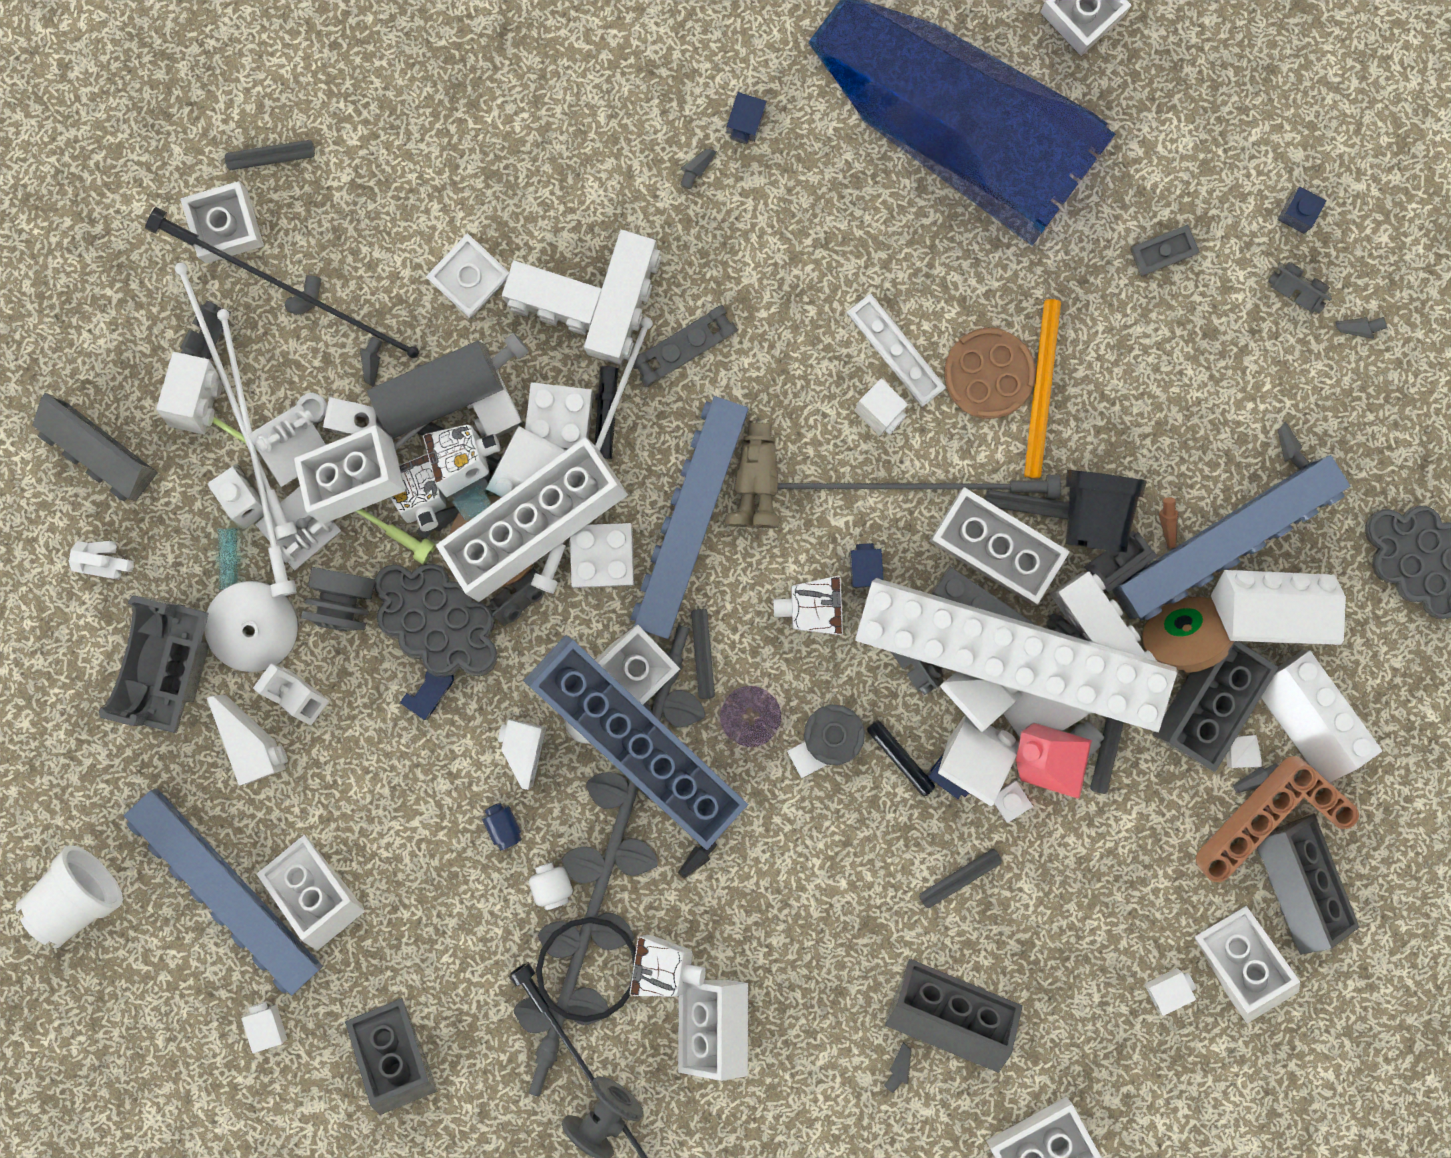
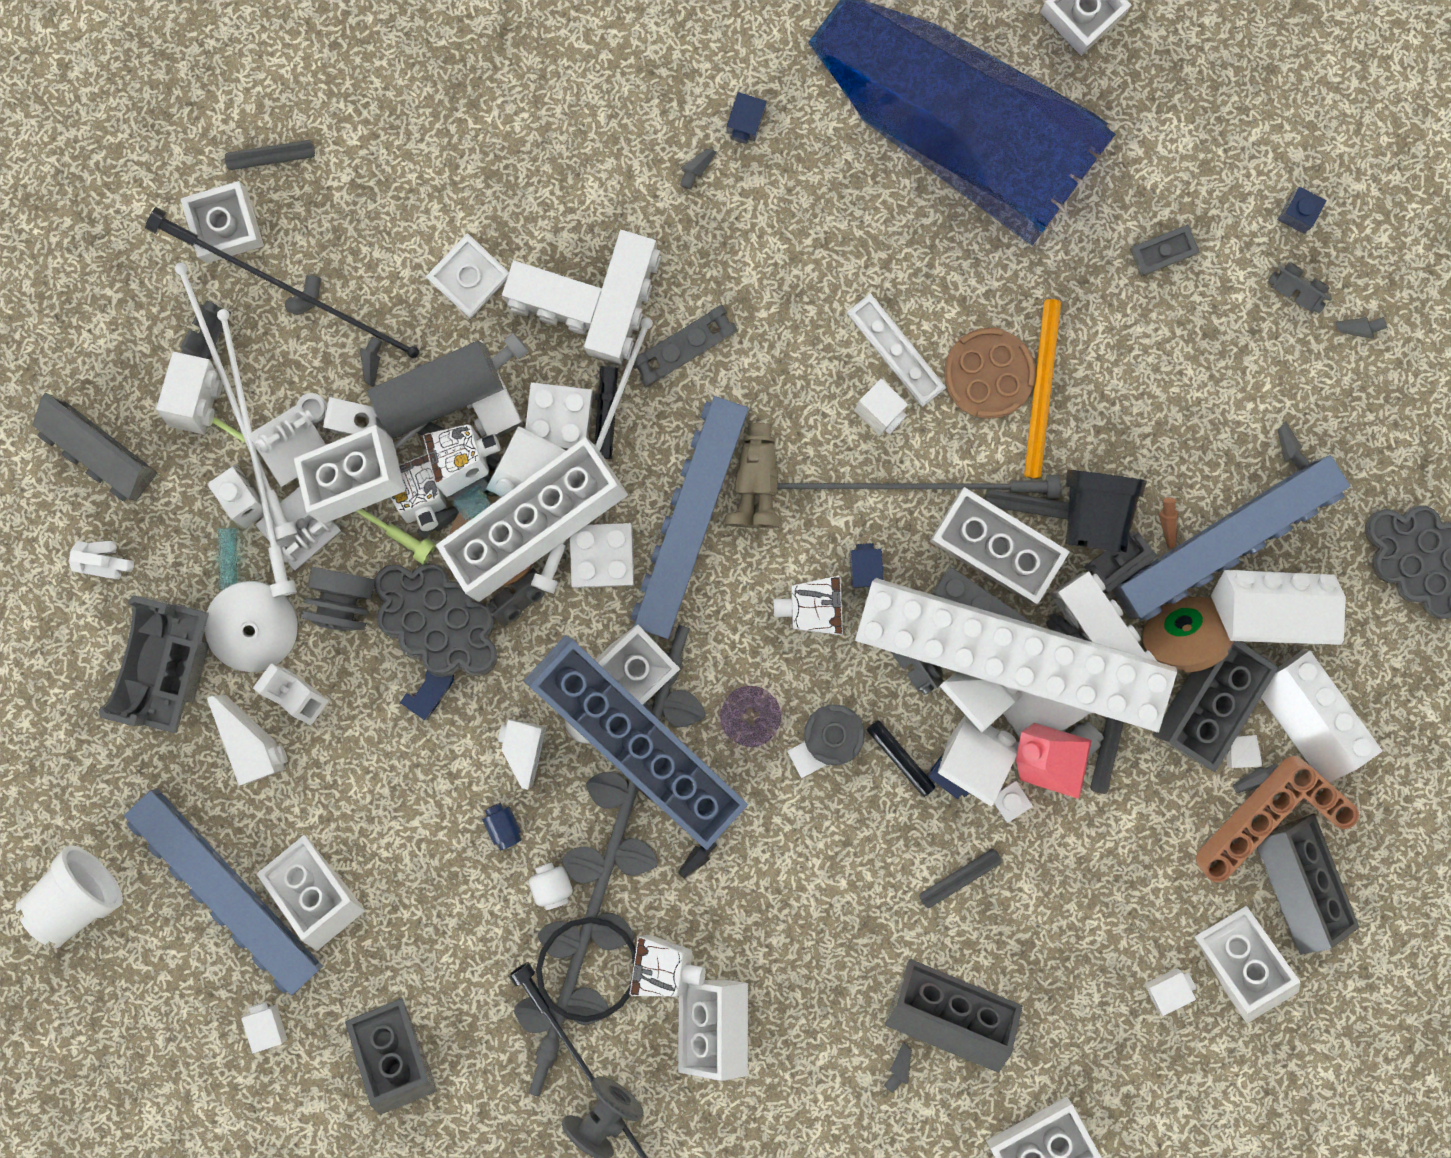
(703, 653): dark grey axle -> none

